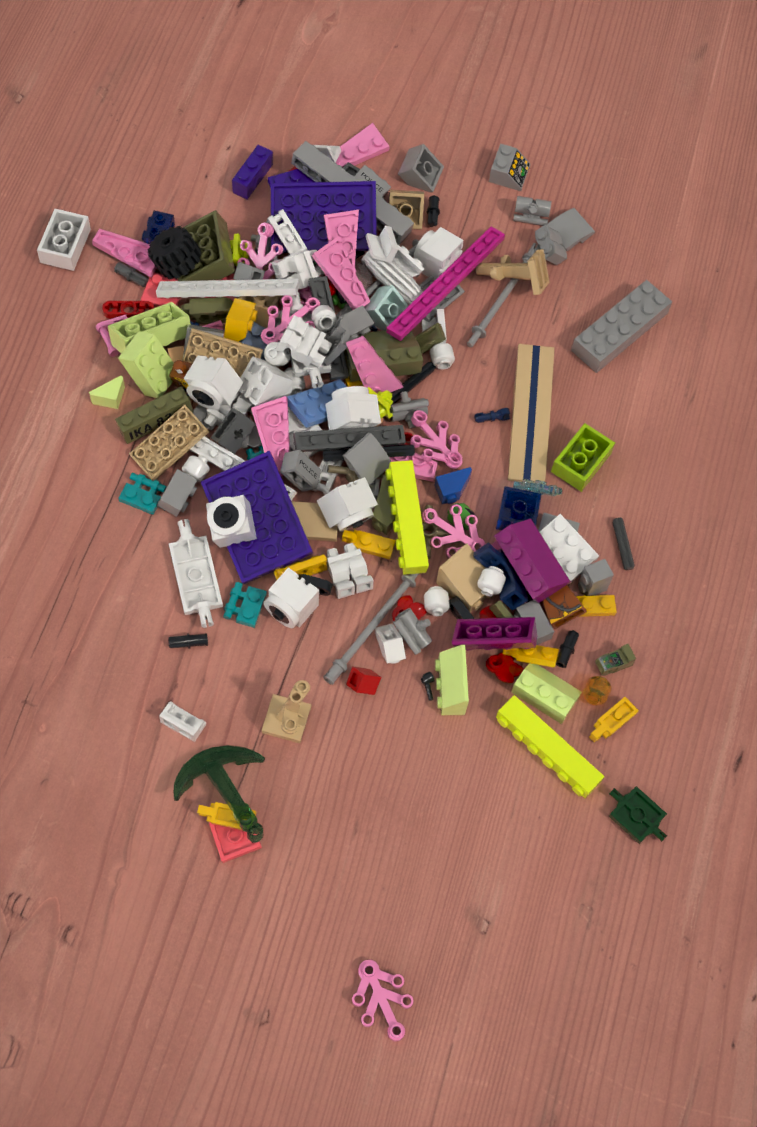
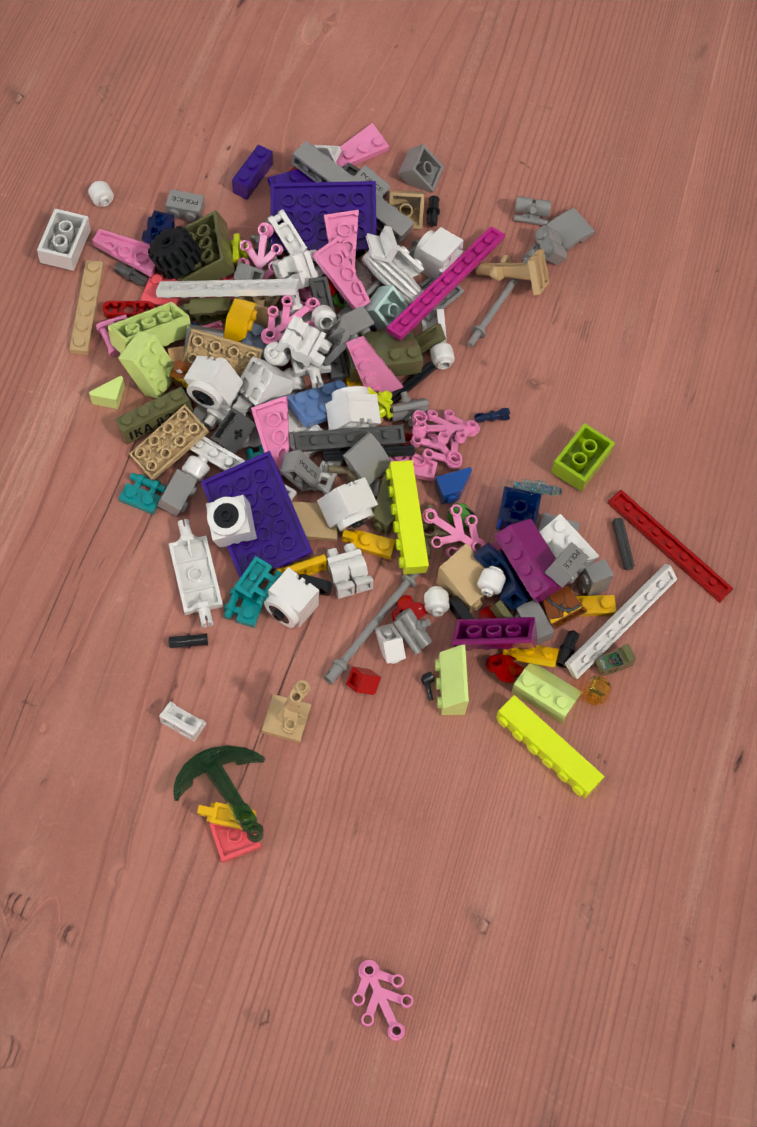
(86, 307): none -> tan plate
(100, 193): none -> white head
(185, 205): none -> light grey brick
(254, 577): none -> teal plate
(468, 428): none -> bright pink plant
(509, 168): light grey slope -> none
(531, 413): tan slope -> none
(566, 565): none -> light grey brick
(613, 719): yellow hinge -> none
(621, 326): light grey brick -> none
(621, 621): none -> white plate
(637, 815): dark green plate -> none
(670, 546): none -> red tile

